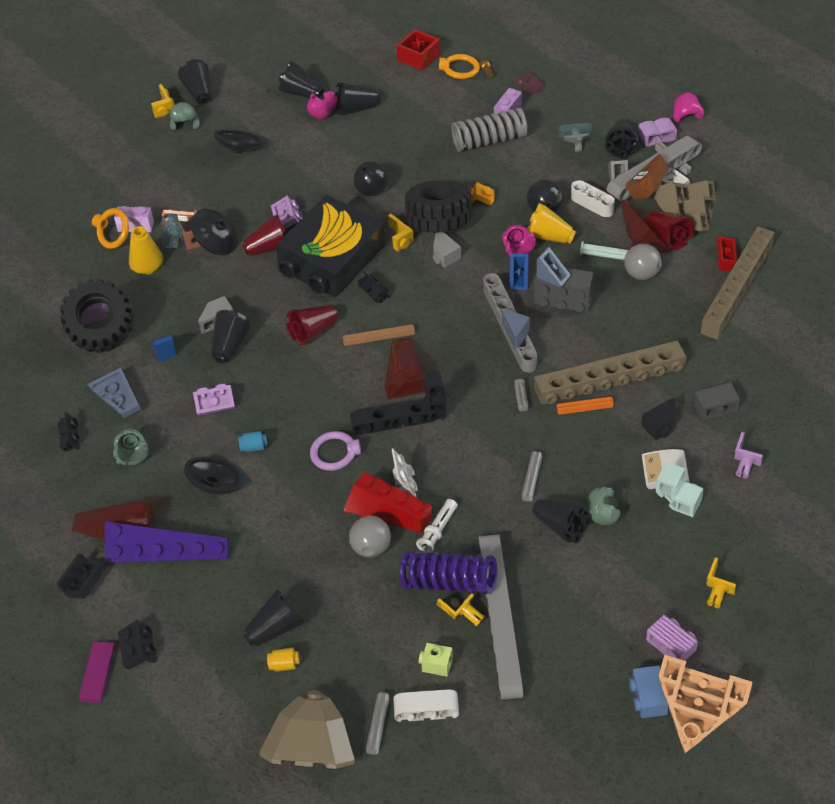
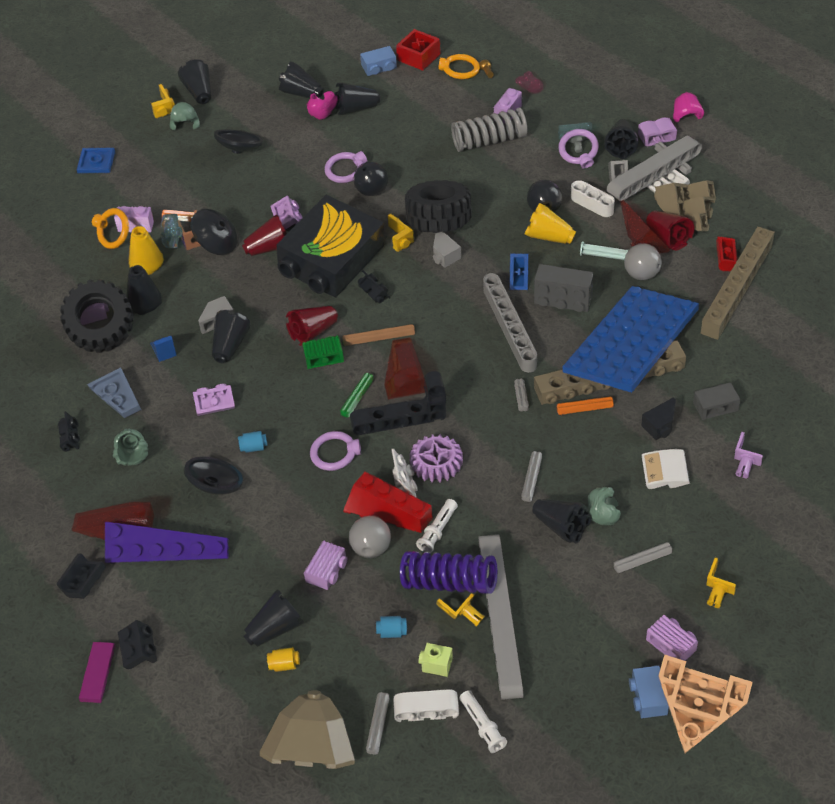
(96, 160): none -> blue tile
(142, 291): none -> black cone
(323, 352): none -> green brick
(325, 565): none -> lavender brick
(356, 395): none -> green axle
(357, 158): none -> lavender piece
(378, 61): none -> medium blue brick
(391, 626): none -> dark azure brick
(425, 463): none -> lavender gear
(482, 193): light orange bracket -> none
(487, 728): none -> white pin
(516, 326): sand blue slope -> none
(518, 240): dark pink hair -> none
(551, 269): sand blue slope -> none
(585, 159): none -> lavender piece
(631, 338): none -> blue plate
(642, 557): none -> light grey axle
(647, 179): dark orange slope -> none
(682, 495): light aqua brick -> none

